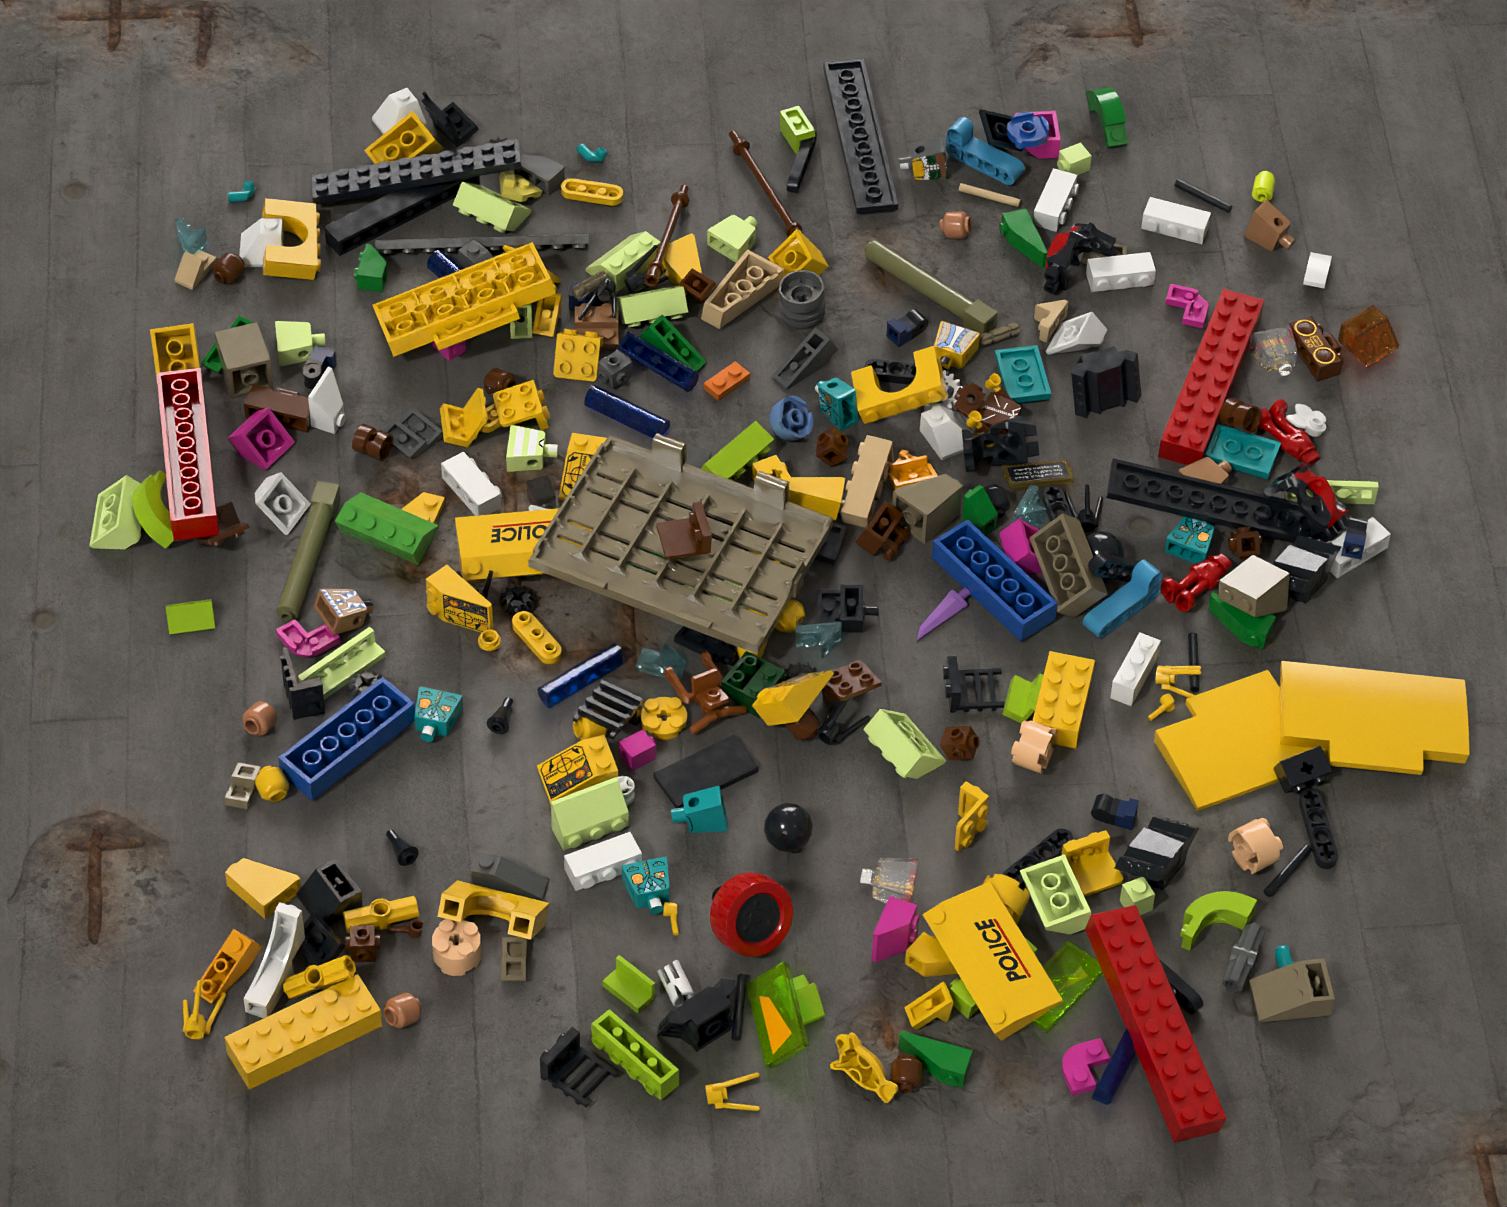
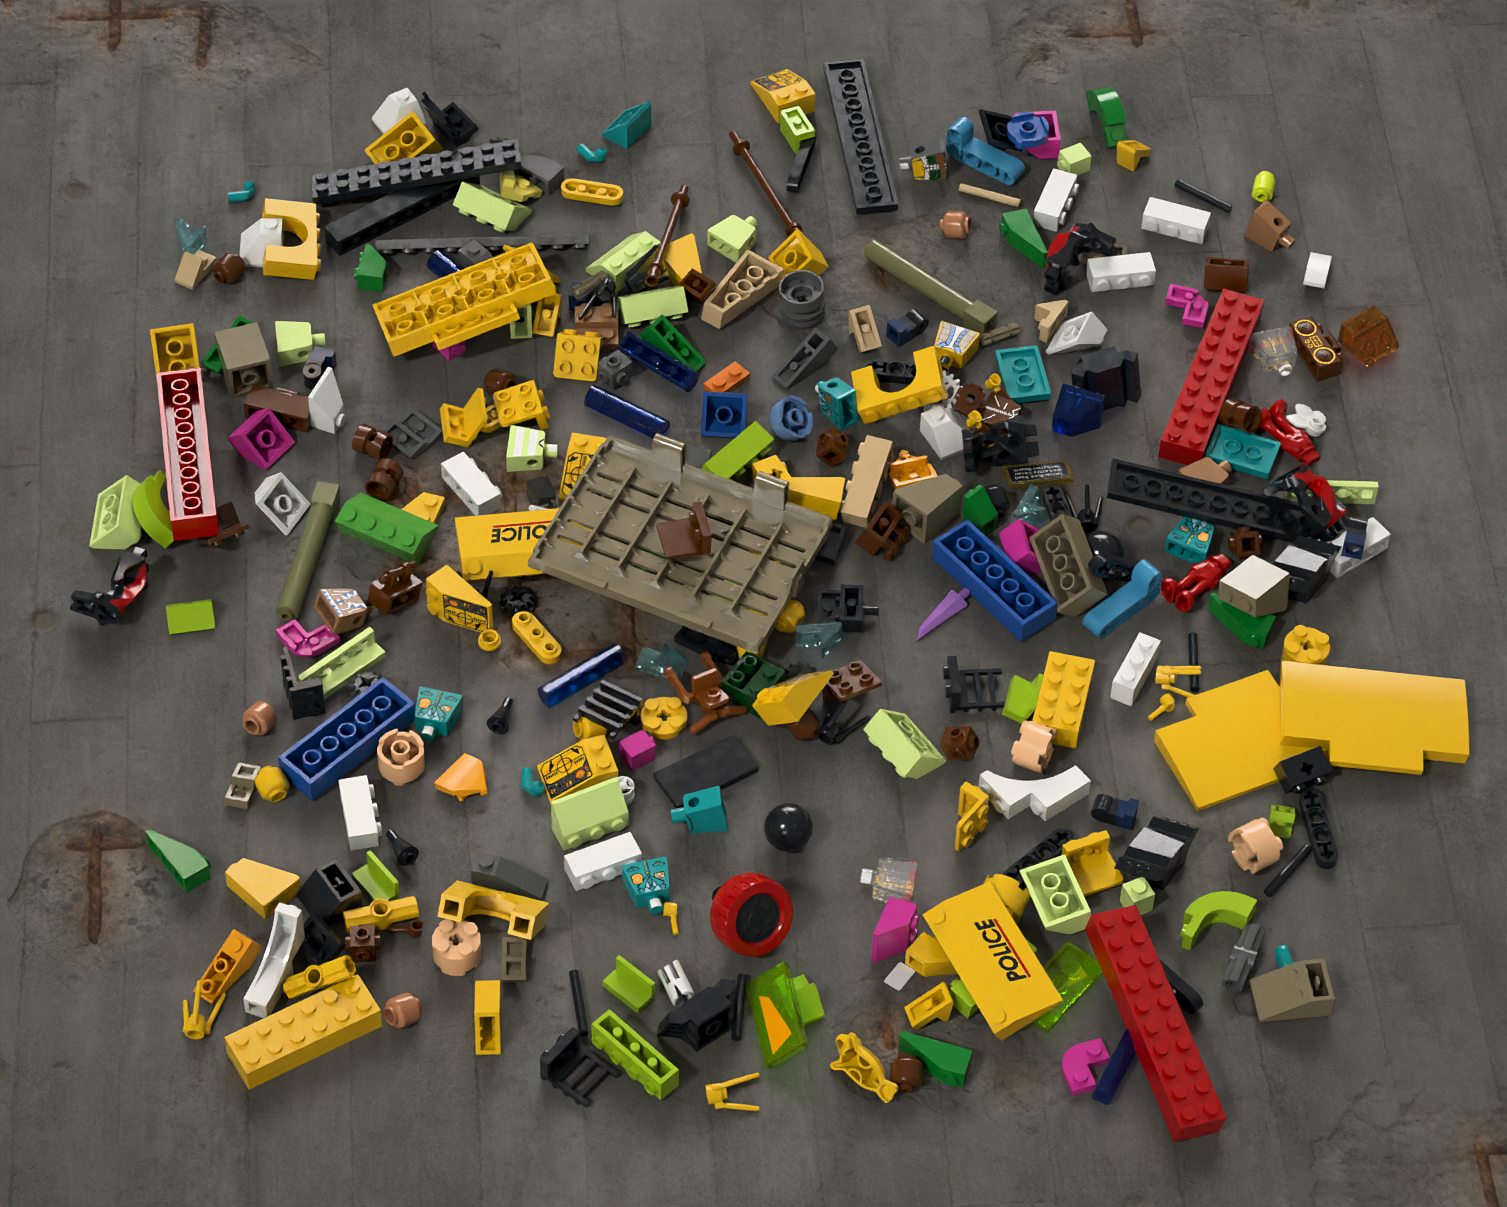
(126, 584): none -> black hips
(180, 860): none -> slope
(360, 812): none -> white brick
(376, 880): none -> lime panel
(384, 479): none -> reddish brown wheel
(395, 588): none -> reddish brown brick
(400, 756): none -> light nougat brick
(463, 778): none -> light orange slope
(487, 1017): none -> yellow slope
(530, 786): none -> teal arm
(578, 1002): none -> black bar
(629, 125): none -> teal slope
(723, 414): none -> blue slope
(784, 91): none -> yellow slope
(864, 328): none -> tan slope
(899, 976): none -> white sticker
(1044, 796): none -> white arch
(1077, 411): none -> clear blue slope
(1130, 152): none -> yellow slope
(1226, 274): none -> reddish brown brick
(1281, 820): none -> lime slope
(1306, 646): none -> yellow brick

